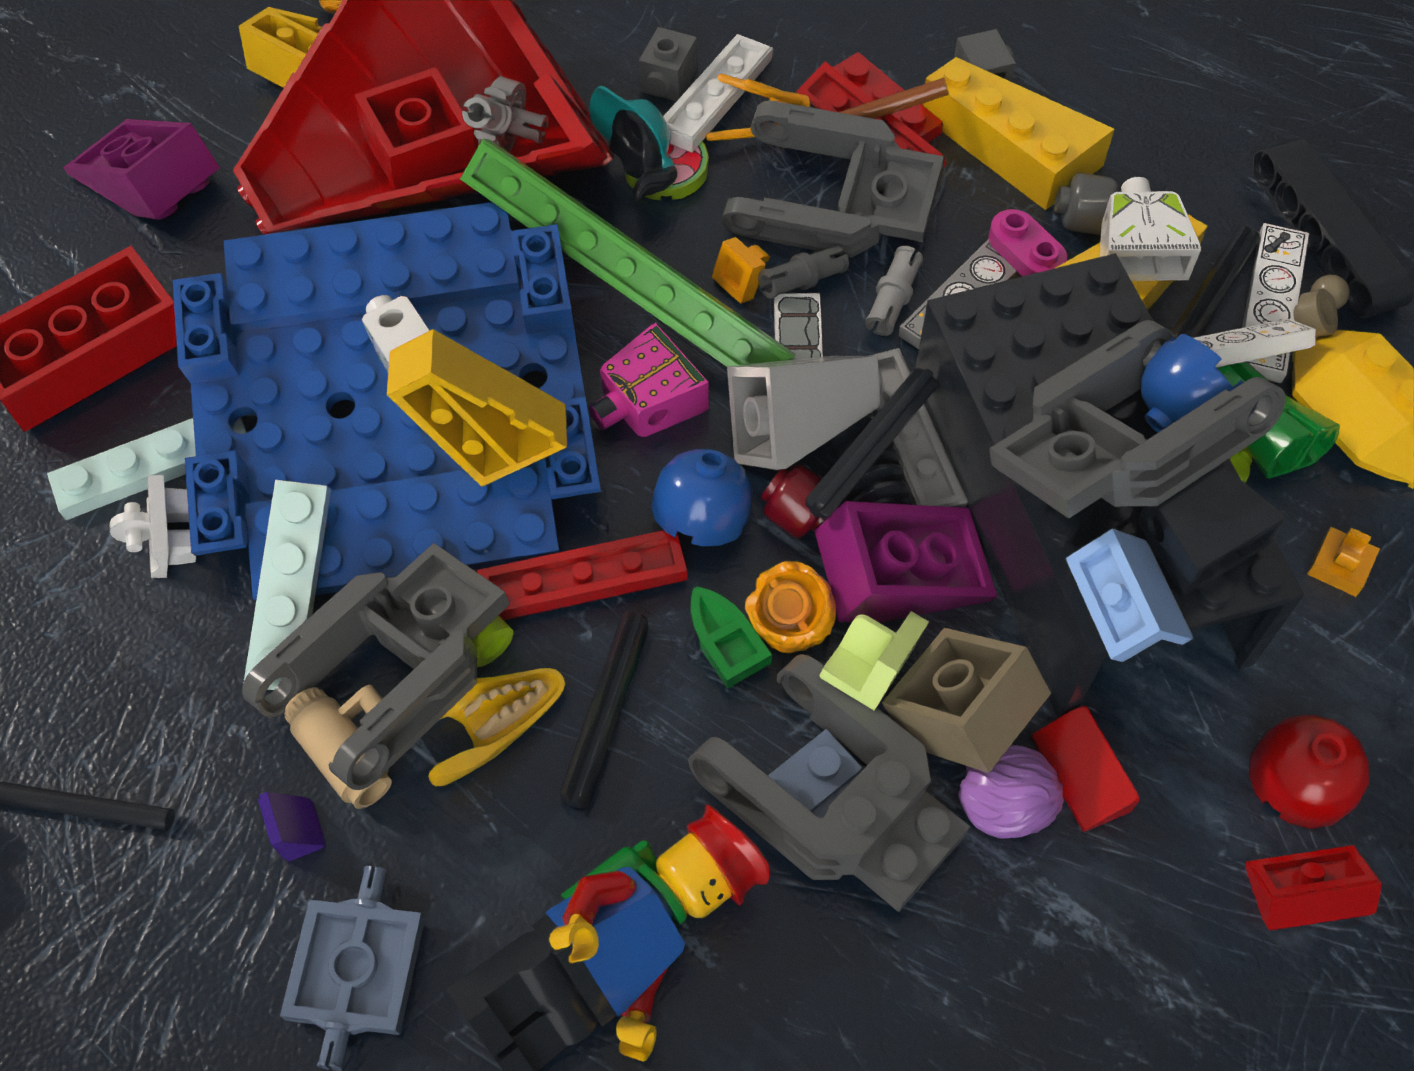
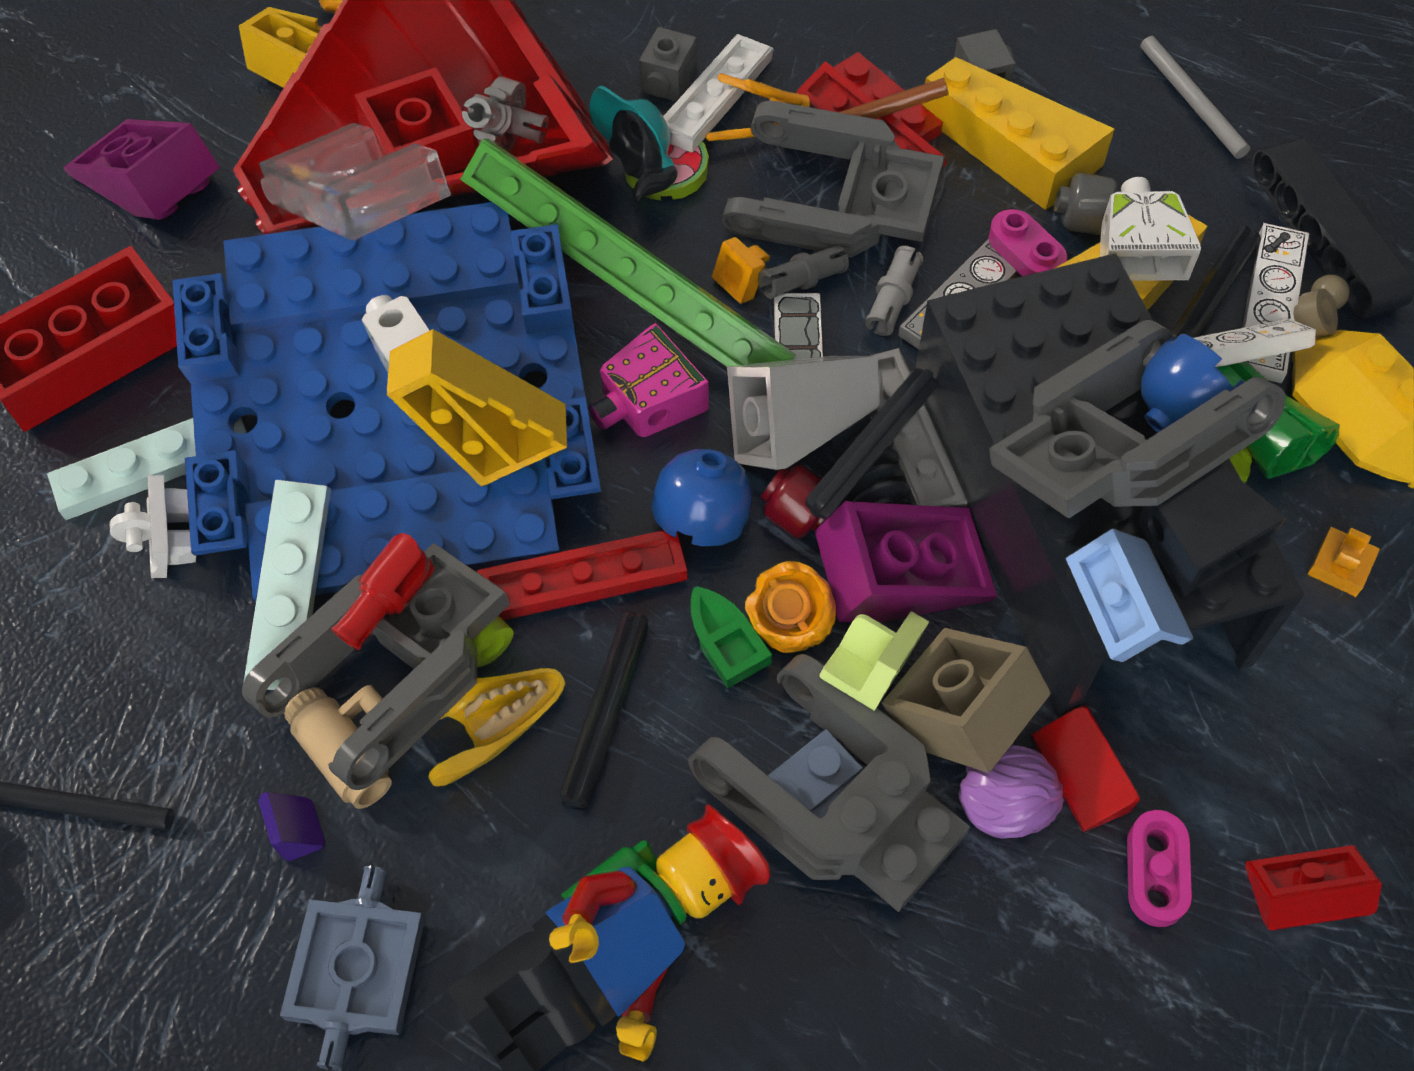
(349, 185): none -> clear arch
(385, 588): none -> red arm
(1159, 871): none -> dark pink plate
(1195, 97): none -> light grey bar
(1309, 770): red cylinder -> none

